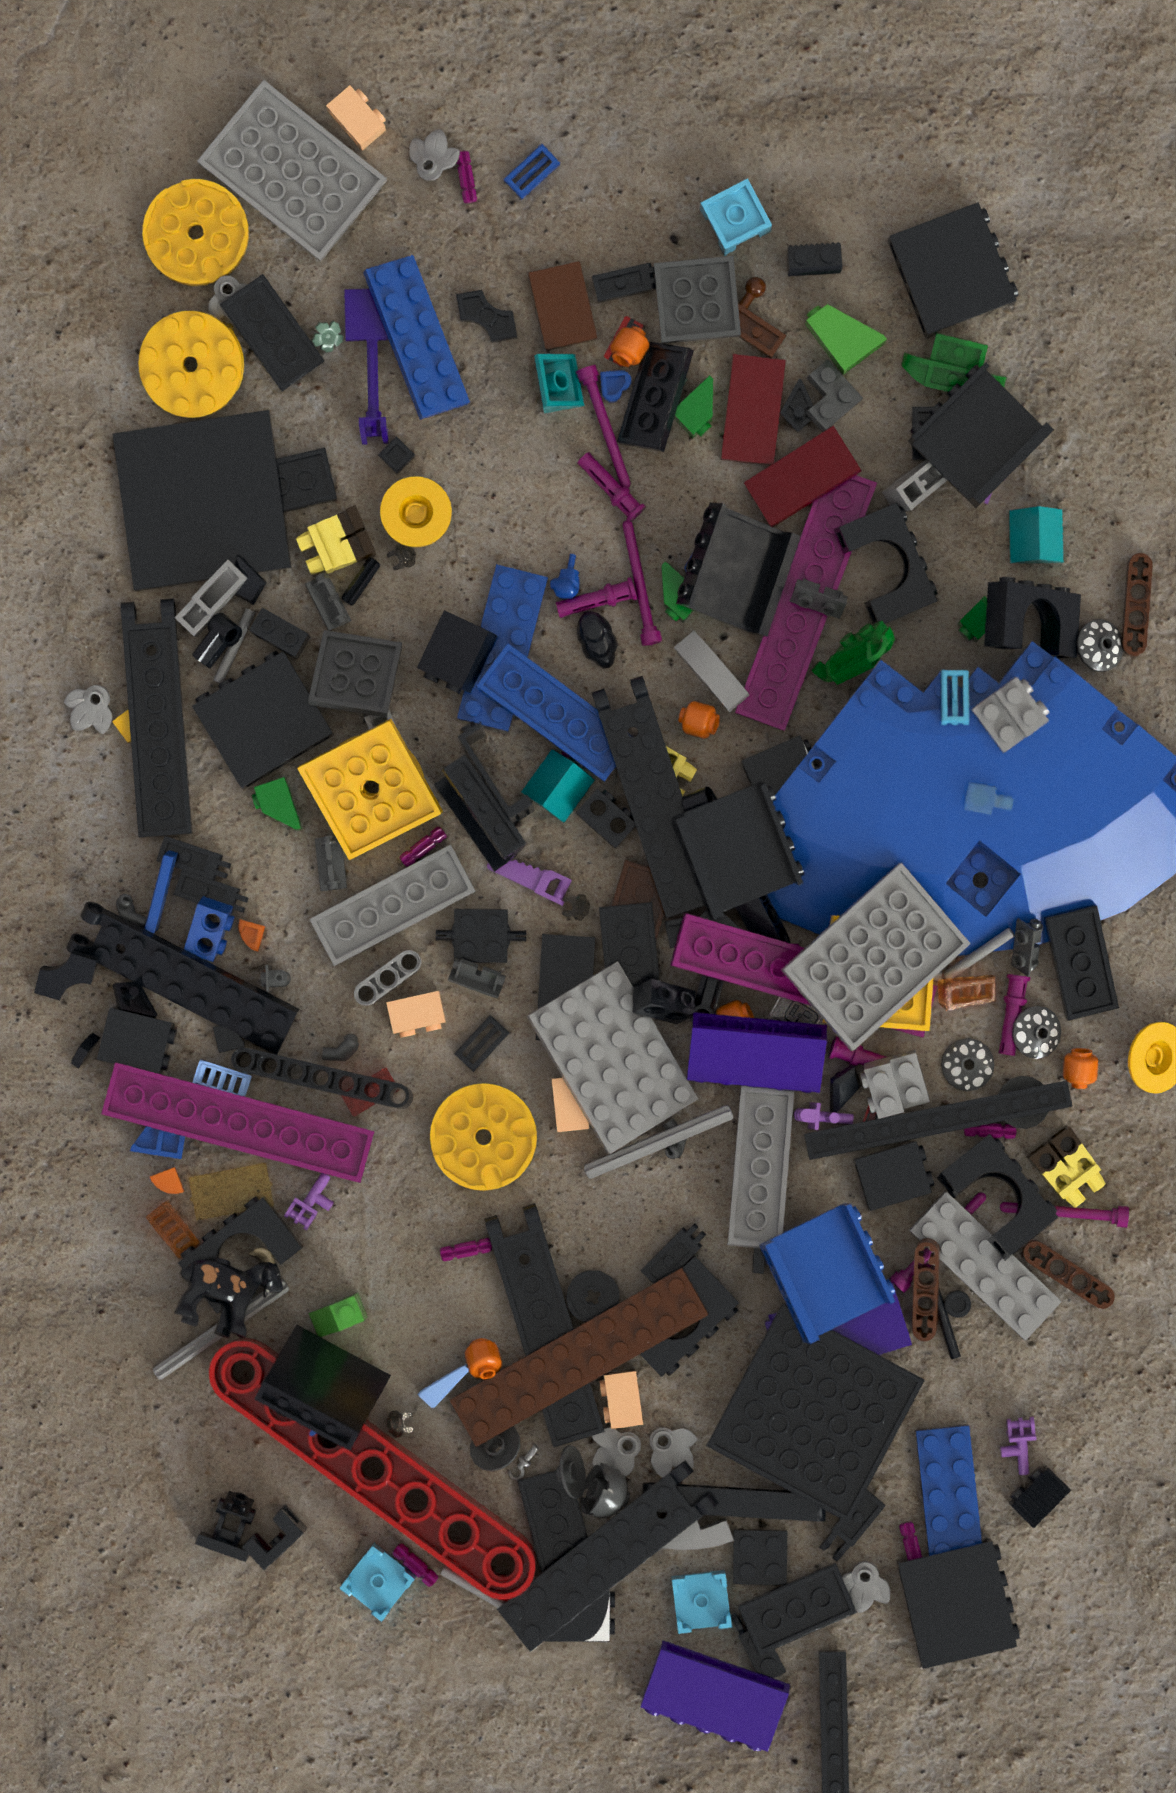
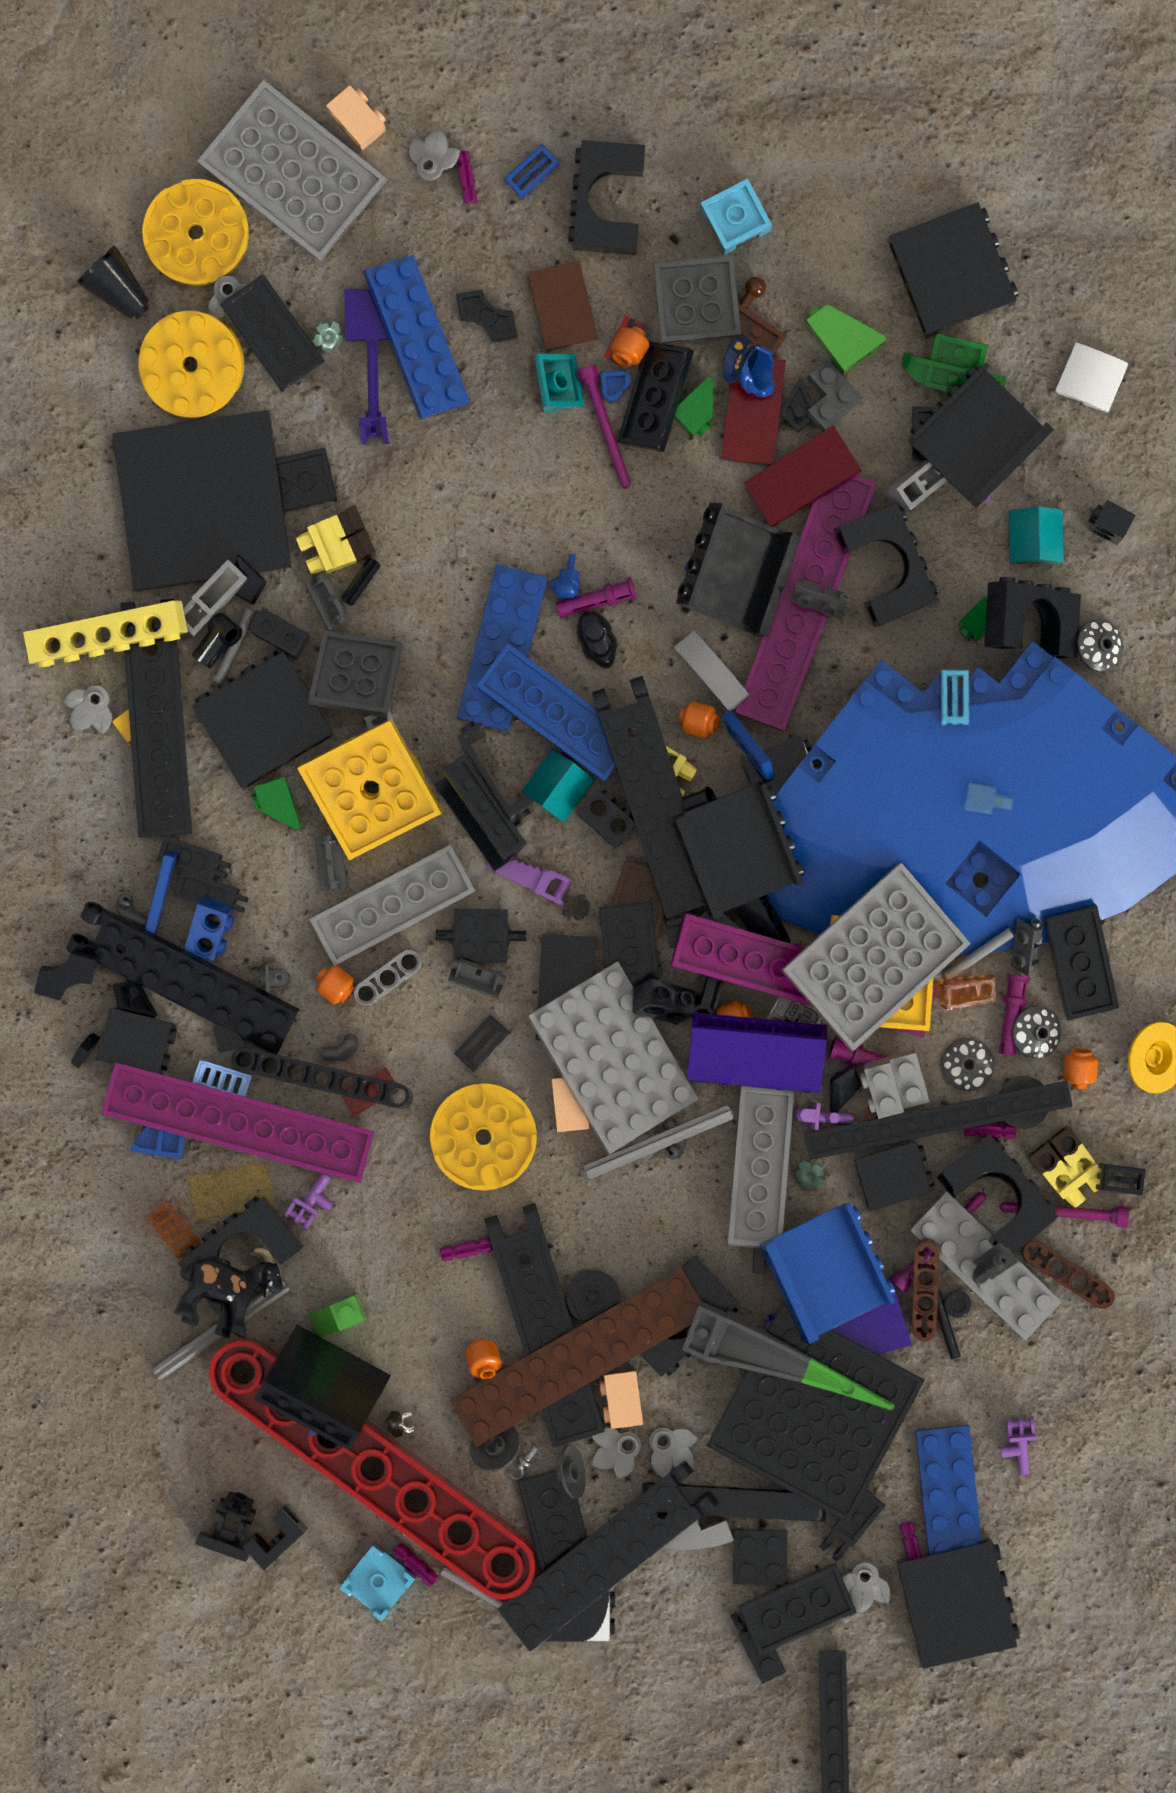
(39, 641): none -> light yellow brick
(115, 284): none -> black cone
(168, 1181): orange tile -> none
(251, 934): orange tile -> none
(335, 984): none -> orange head
(396, 455): black tile -> none
(405, 555): clear smoke plate -> none
(415, 511): yellow hat -> none
(416, 1013): light nougat brick -> none
(423, 846): magenta axle -> none
(439, 1389): light blue slope -> none
(456, 652): black brick -> none
(597, 161): none -> black arch
(605, 1492): dark grey cylinder -> none
(619, 495): magenta pin -> none
(624, 282): black hinge -> none
(650, 634): magenta piece -> none
(670, 584): green slope -> none
(673, 1254): black hinge -> none
(701, 1601): medium azure panel -> none
(715, 1696): dark purple brick -> none
(736, 1342): none -> dark grey plate
(748, 745): none -> blue tile
(749, 366): none -> piece
(809, 1175): none -> sand green plant
(814, 259): black brick -> none
(856, 653): green plate -> none
(993, 1263): none -> dark grey hinge
(1011, 713): light grey plate -> none
(1039, 1495): black brick -> none
(1091, 377): none -> white slope
(1104, 1177): none -> black tile
(1110, 522): none -> black brick
(1140, 605): reddish brown beam -> none

